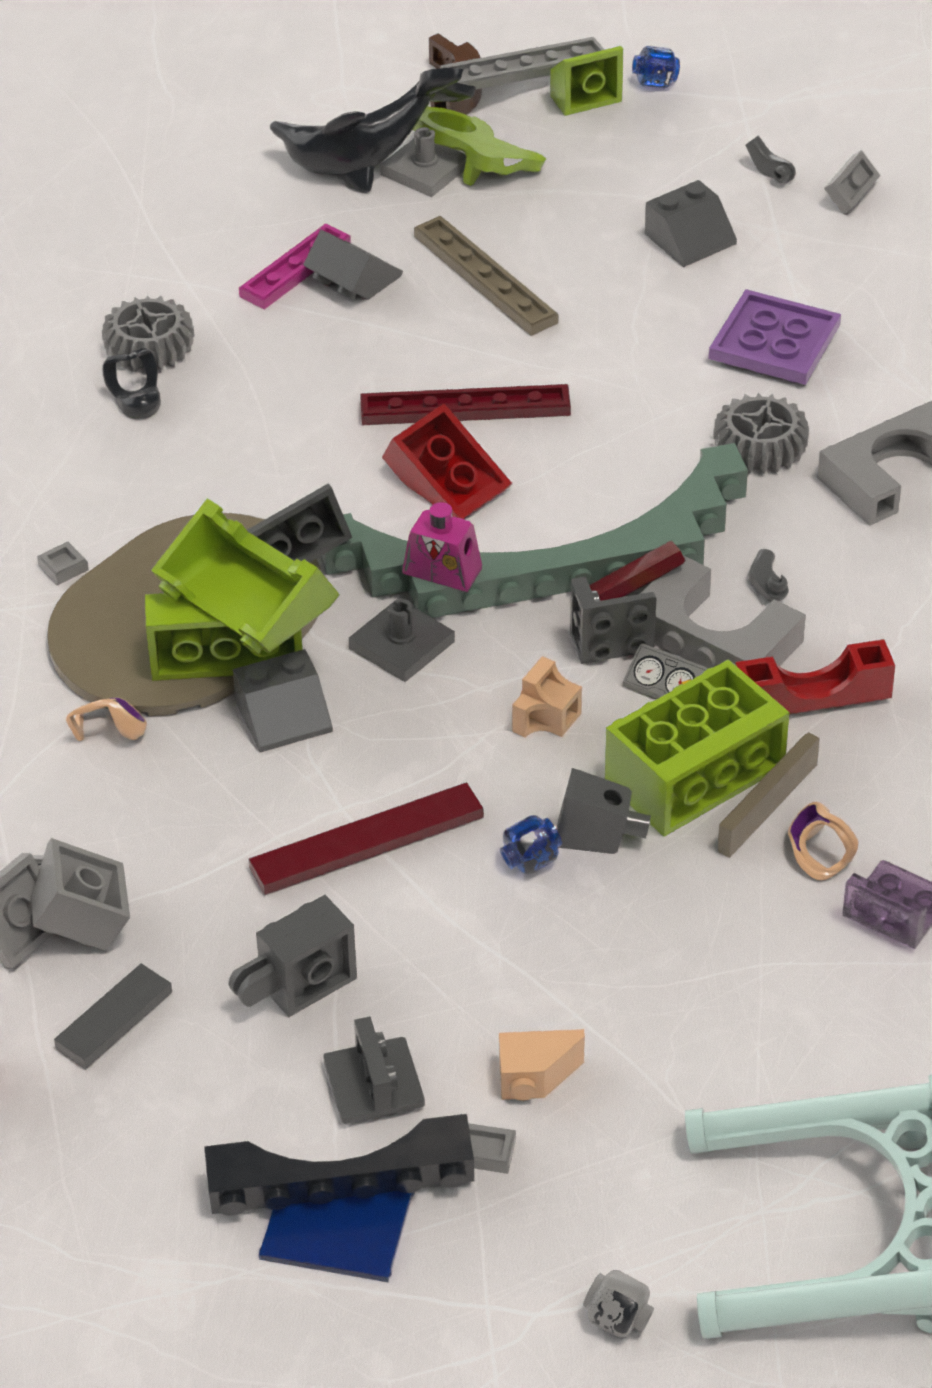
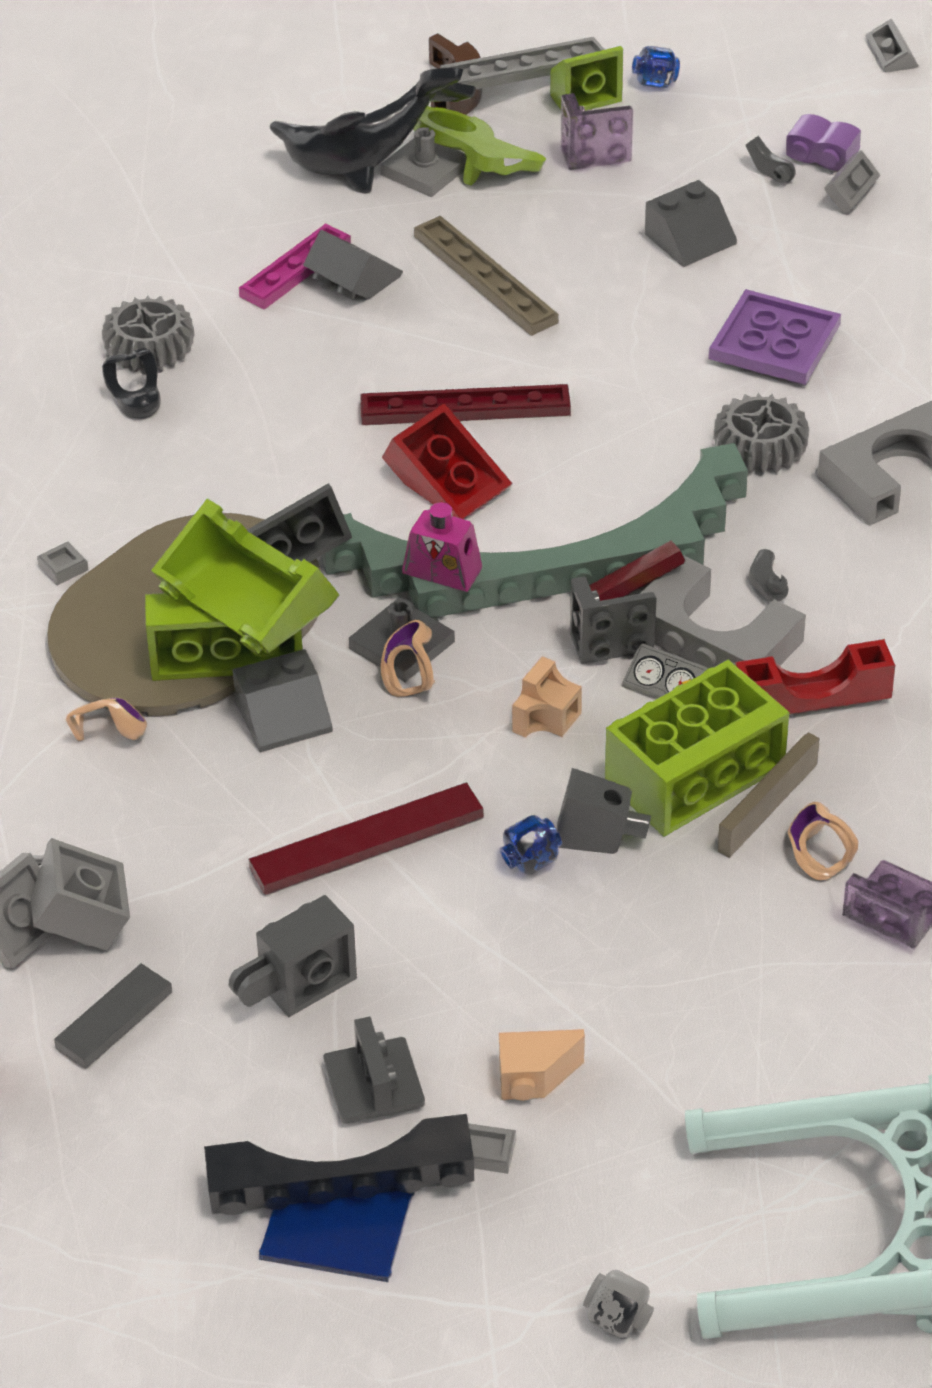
(408, 637): none -> light nougat piece
(595, 135): none -> clear purple bracket
(822, 142): none -> medium lavender brick
(891, 47): none -> light grey slope

